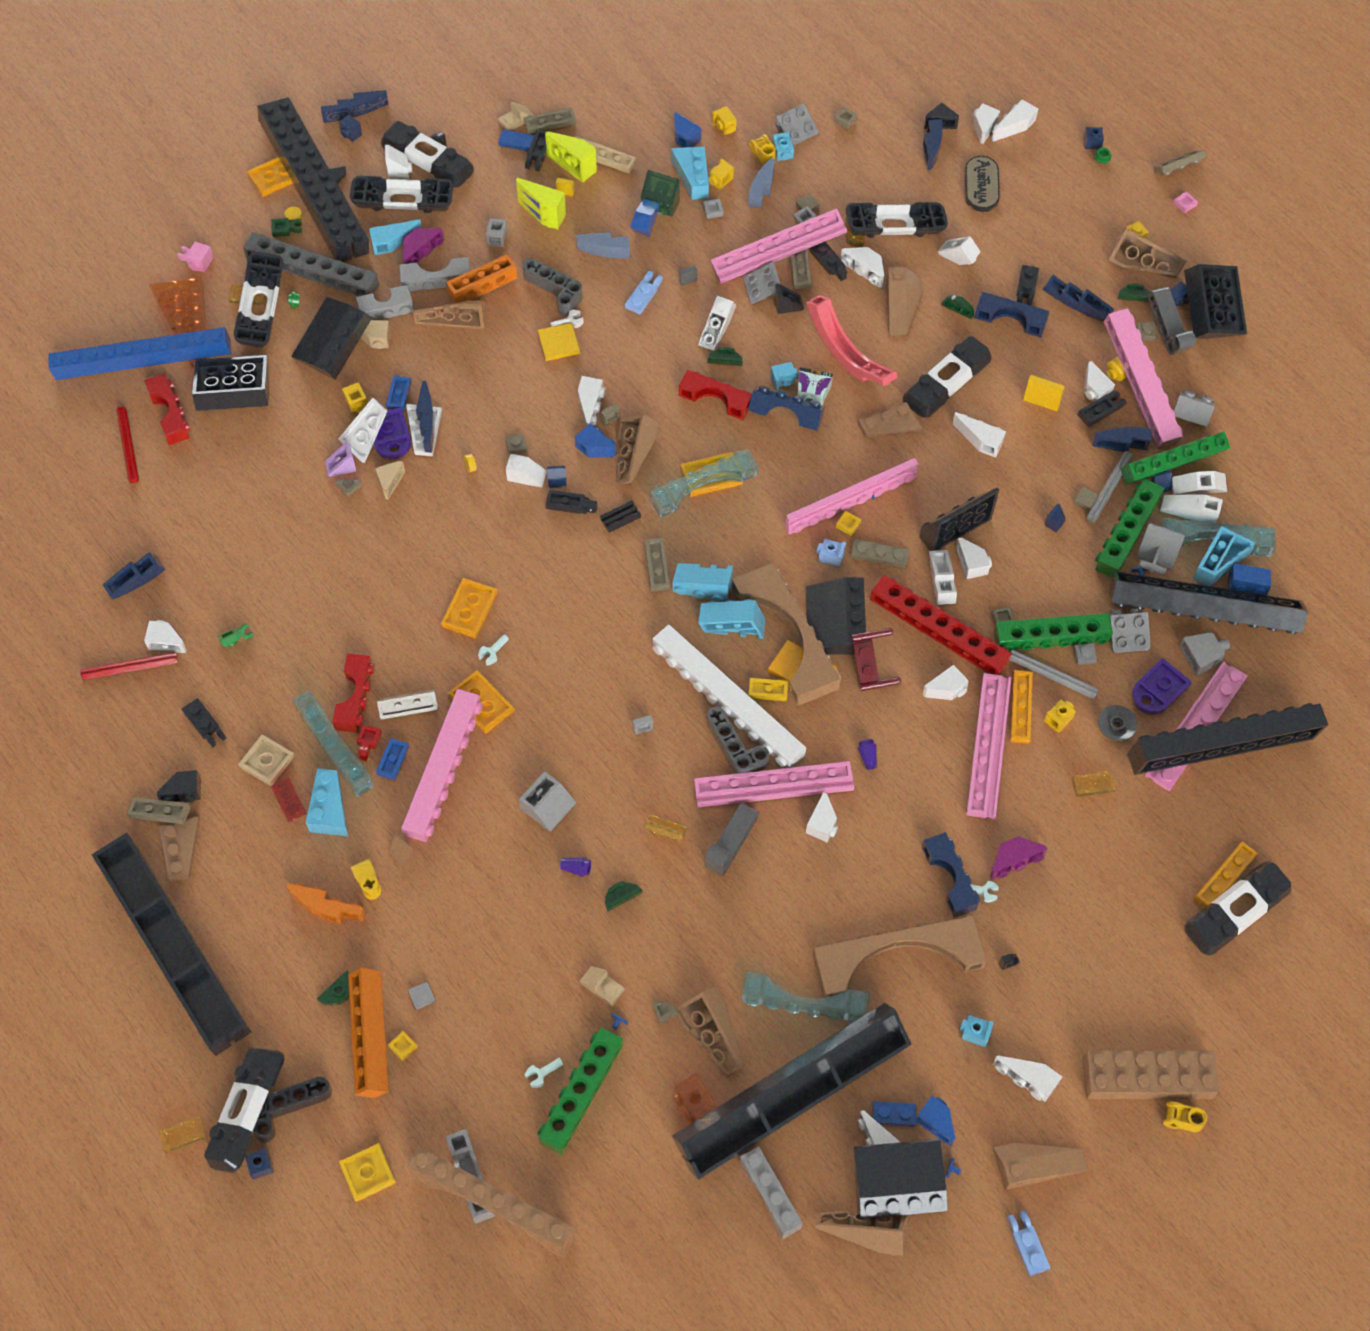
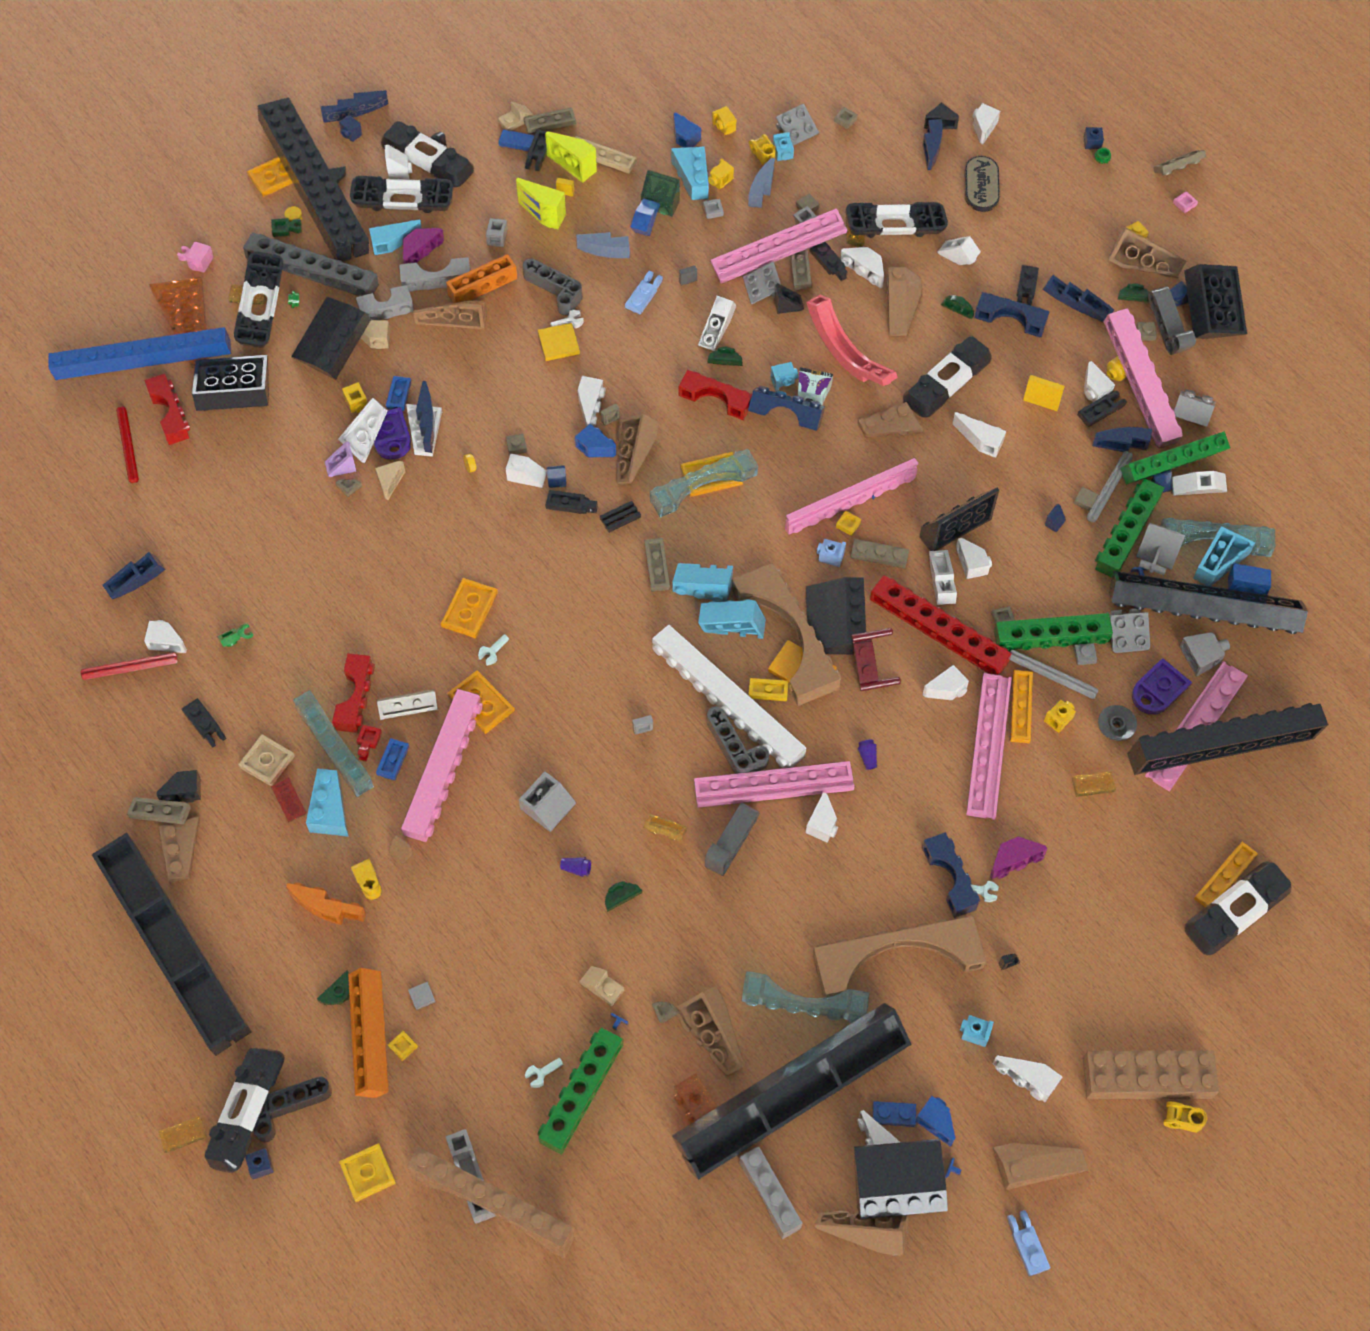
(1018, 120): white slope -> none
(1192, 507): white slope -> none

